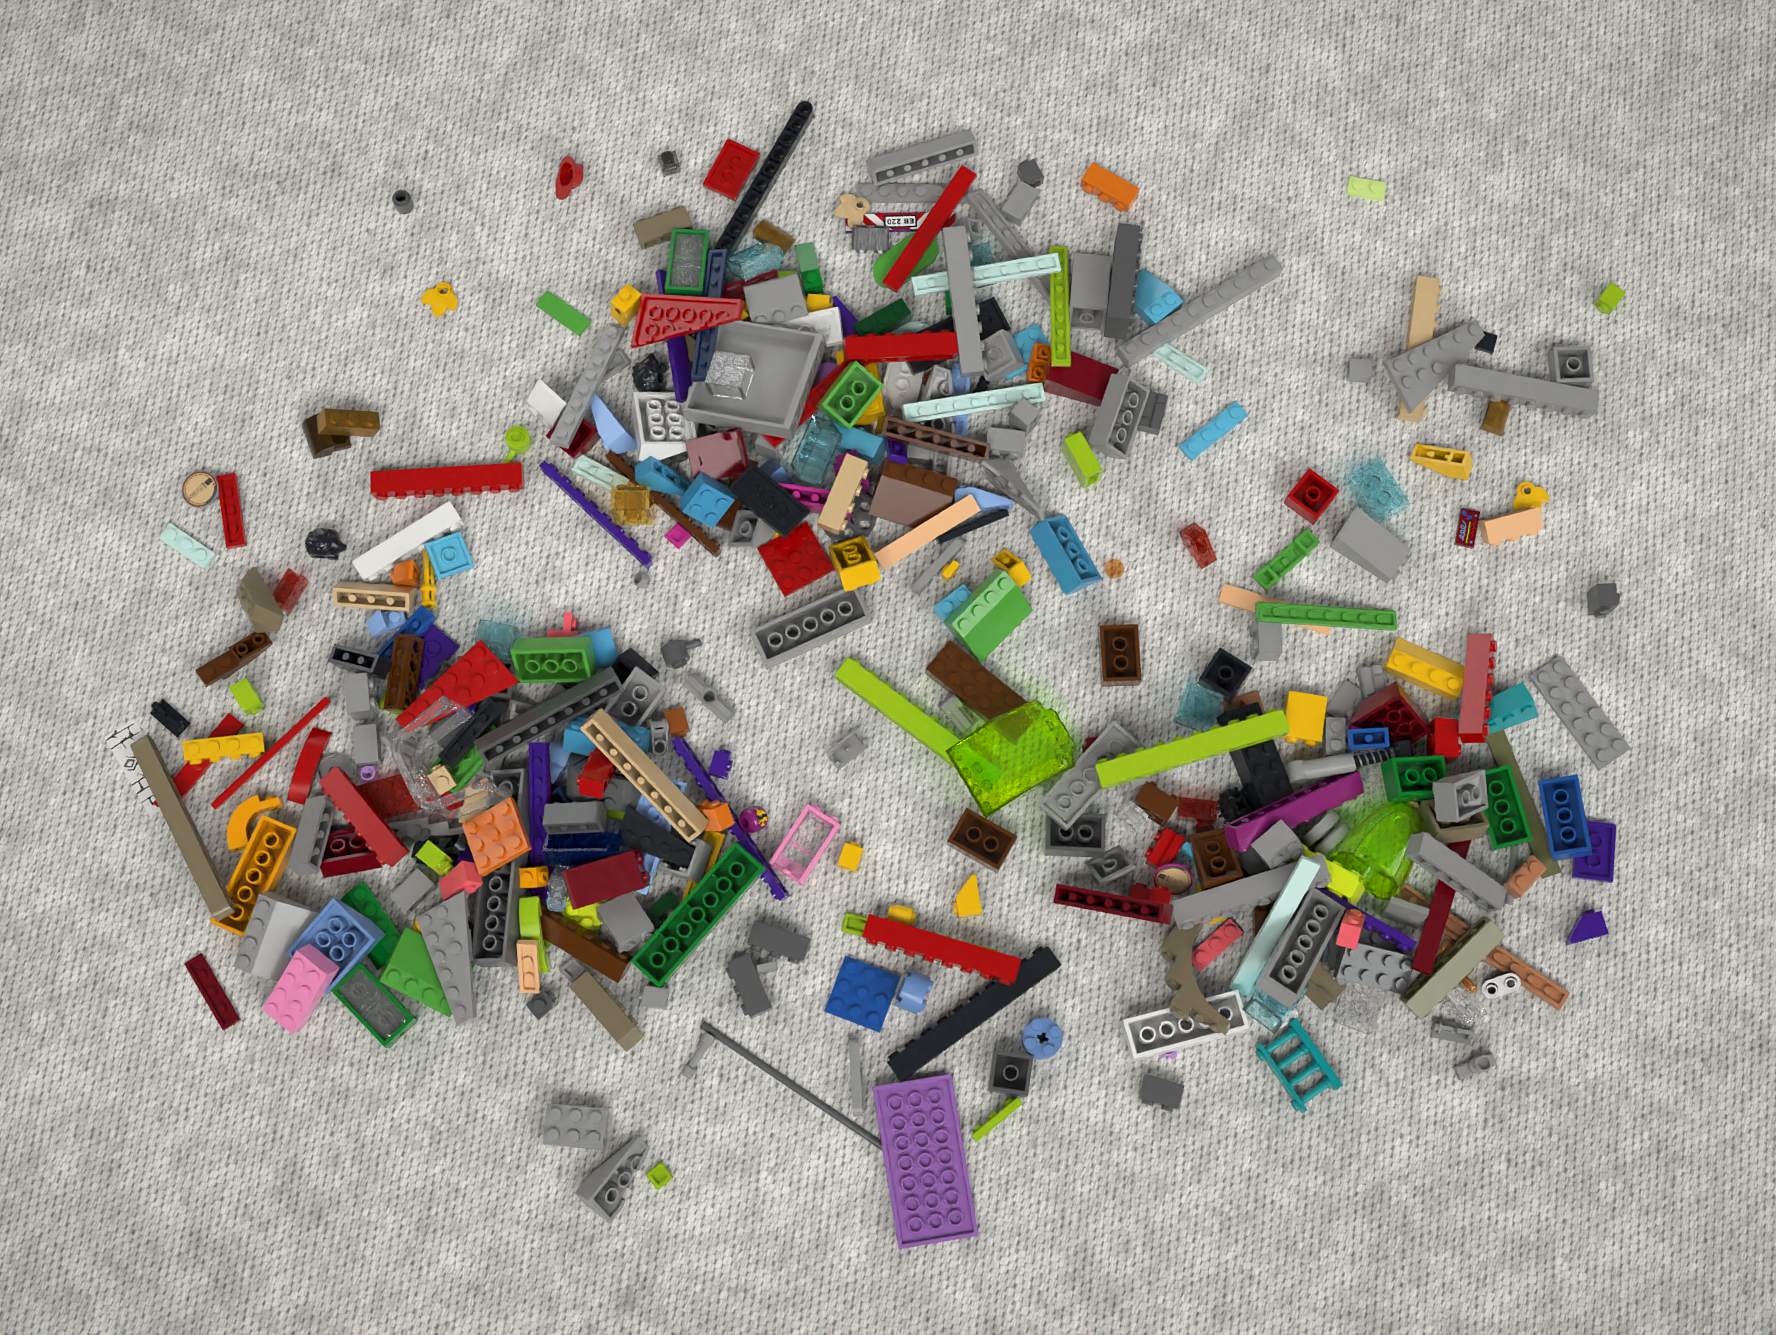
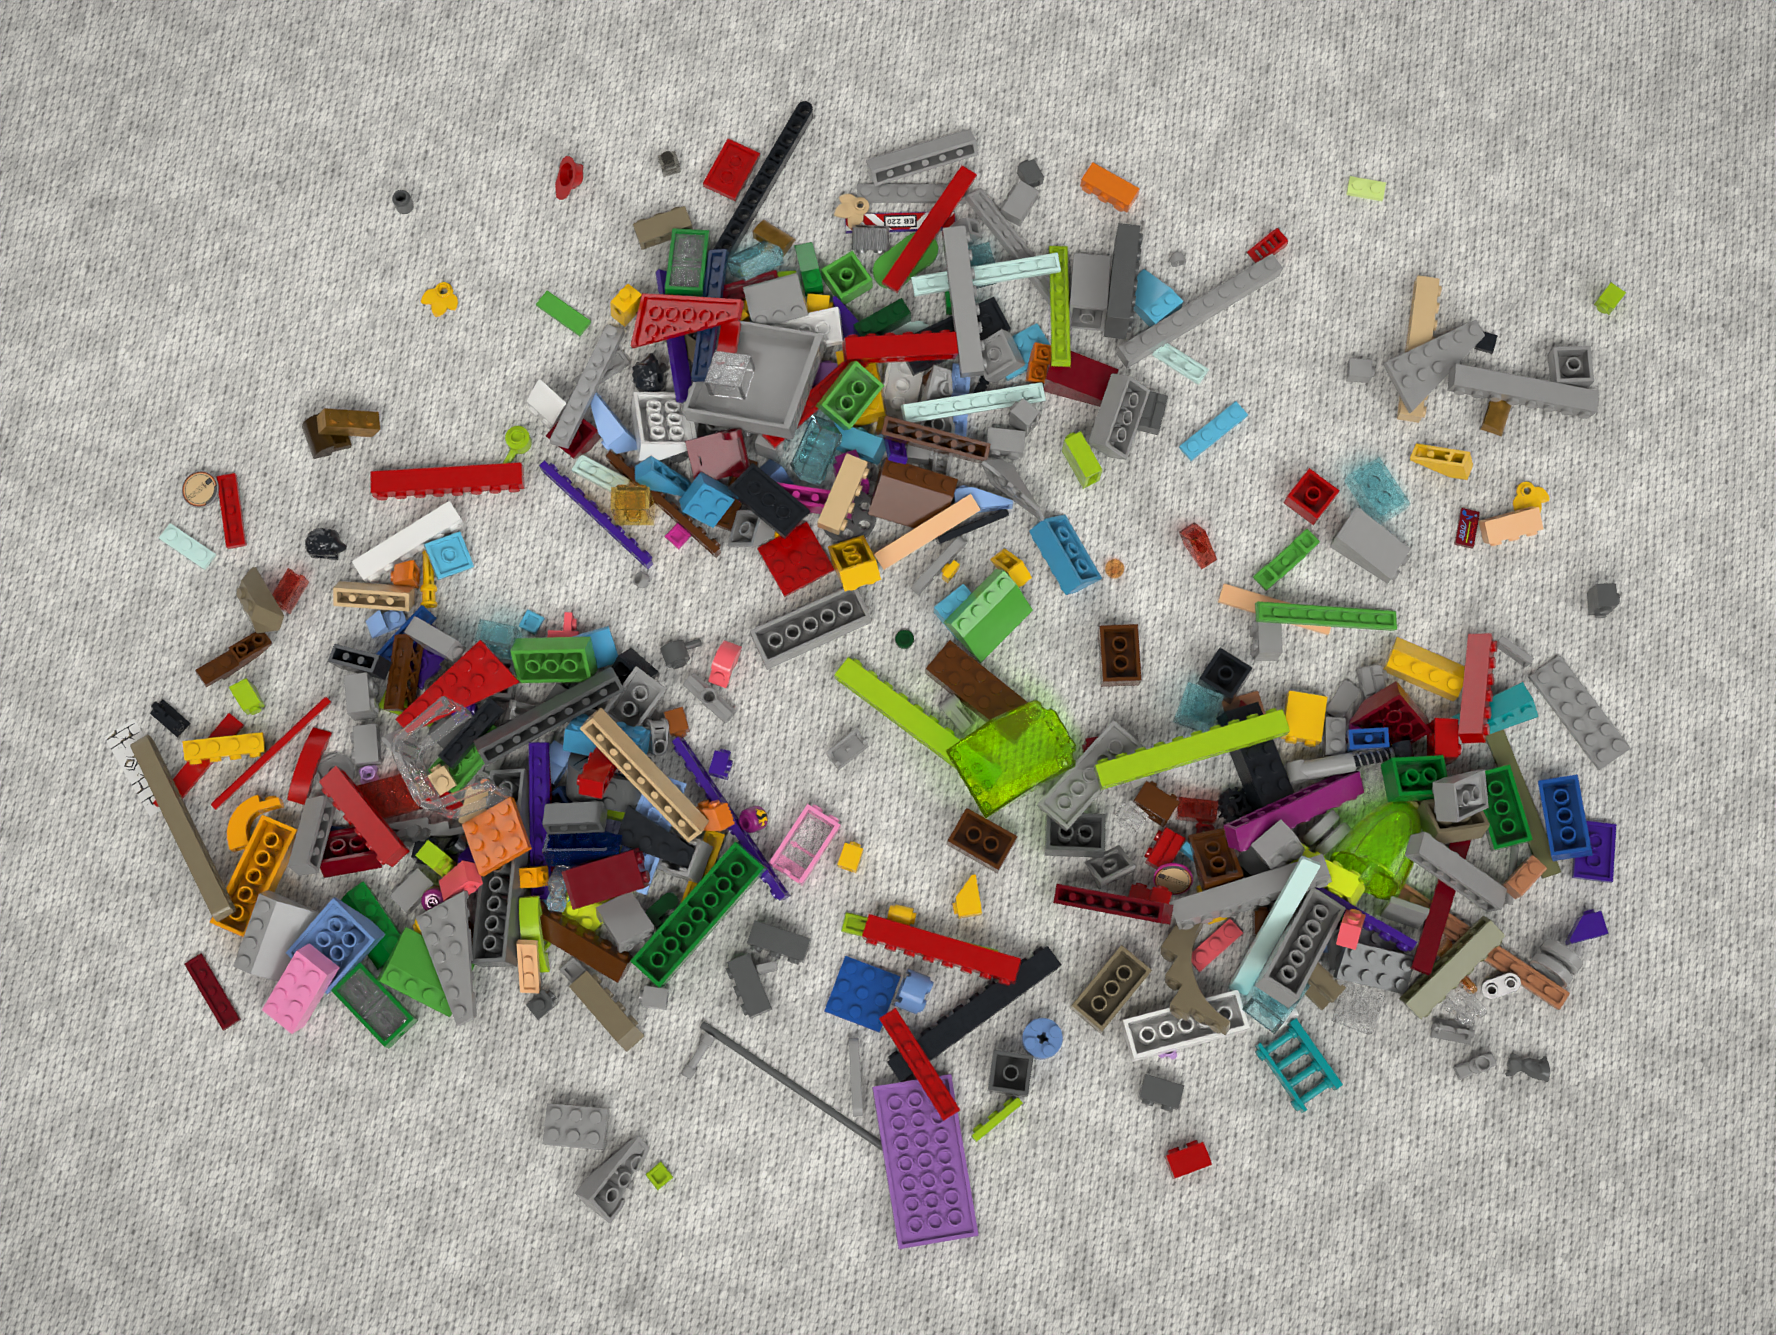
(431, 897): none -> magenta head
(435, 640): none -> light grey slope
(531, 622): none -> medium azure tile
(723, 663): none -> coral brick
(729, 337): none -> red tile
(847, 278): none -> bright green brick
(904, 639): none -> dark green tile
(919, 1064): none -> red tile
(1110, 989): none -> dark tan brick
(1177, 256): none -> light grey hinge
(1188, 1159): none -> red brick
(1283, 241): none -> red slope
(1514, 652): none -> light grey tile
(1532, 1067): none -> dark grey animal
(1556, 962): none -> light grey wheel

